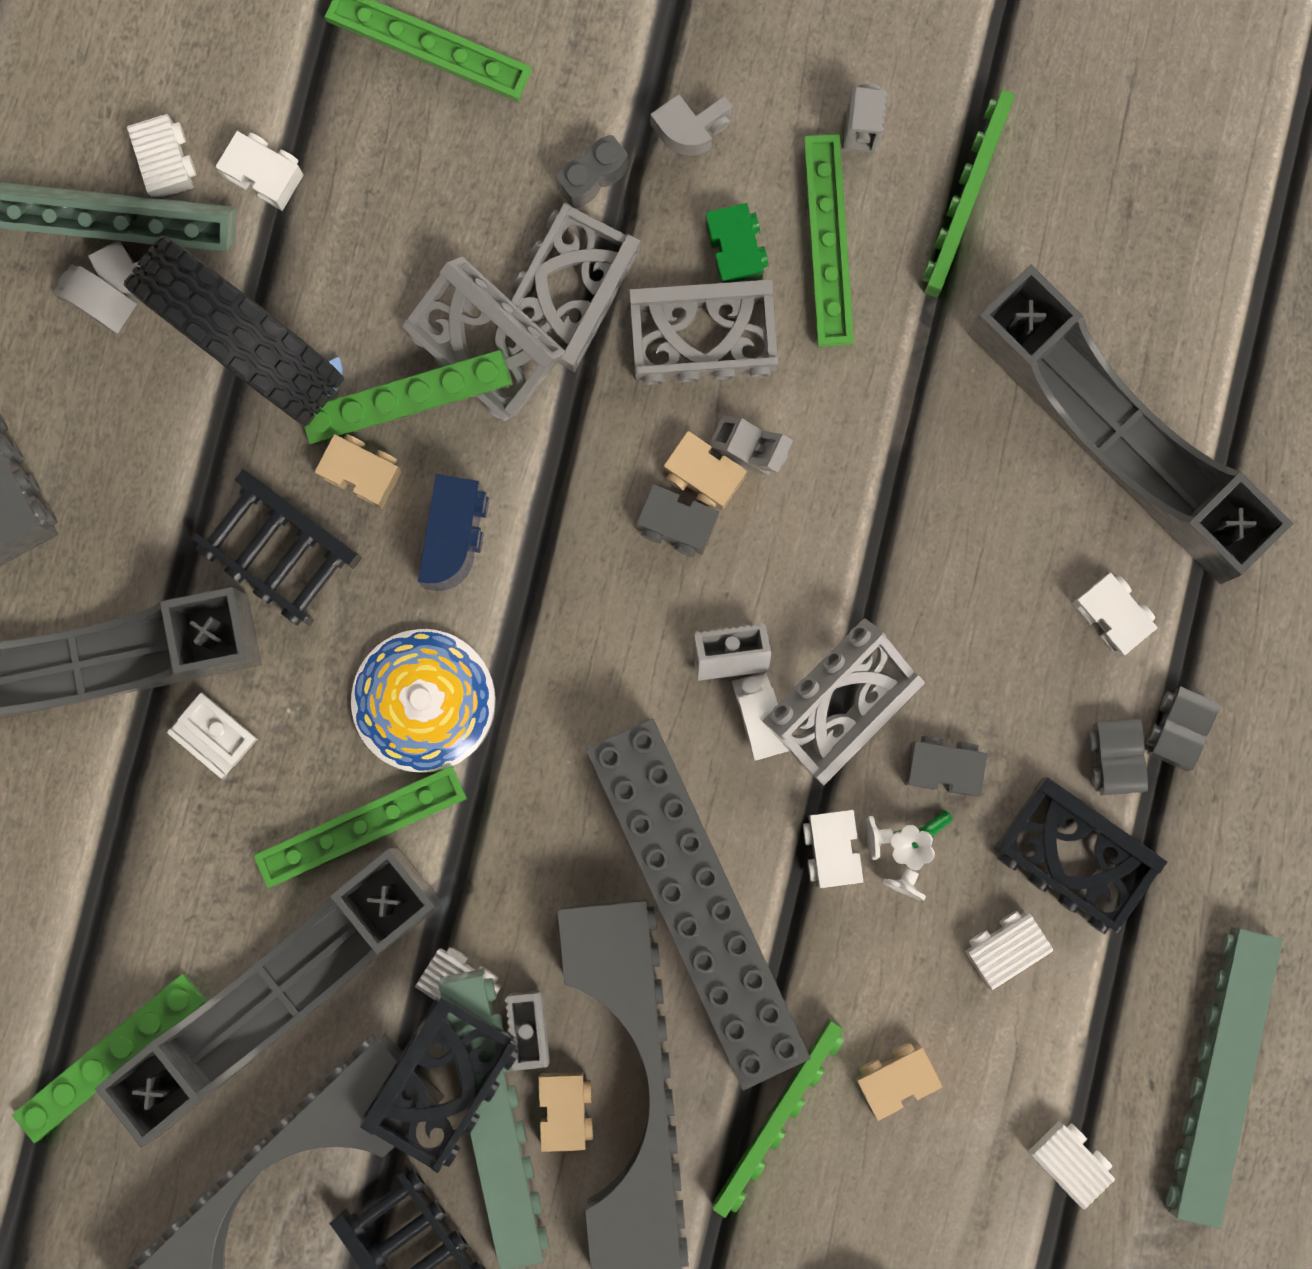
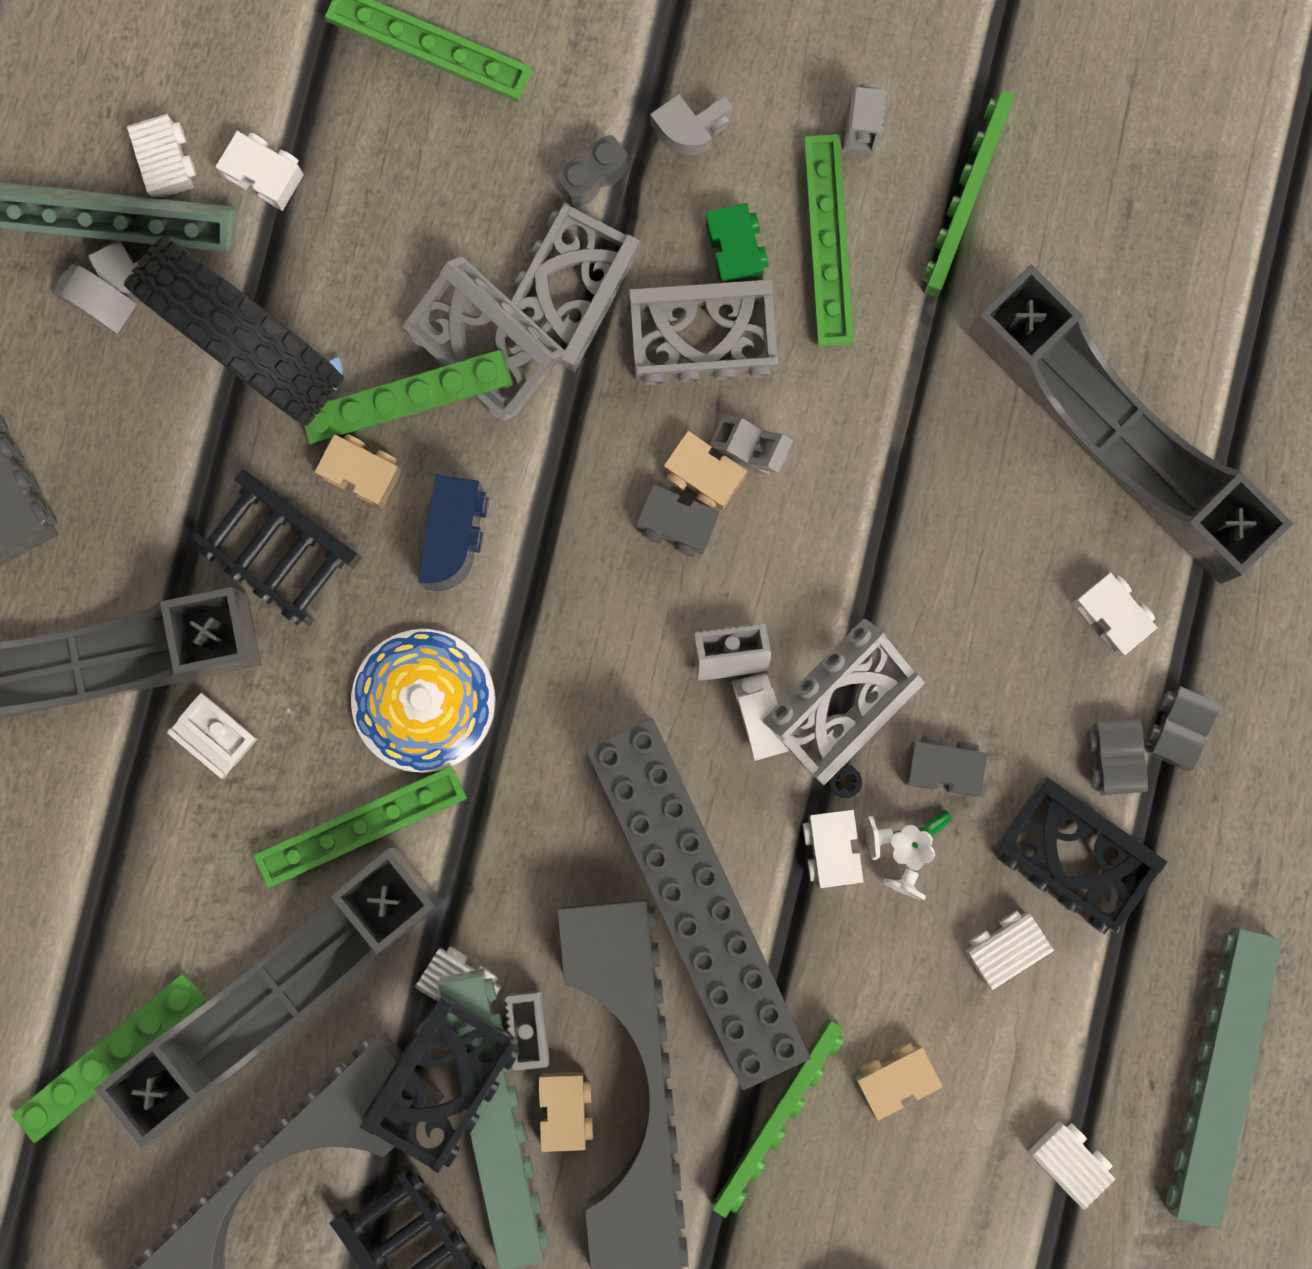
(843, 793): none -> black bush

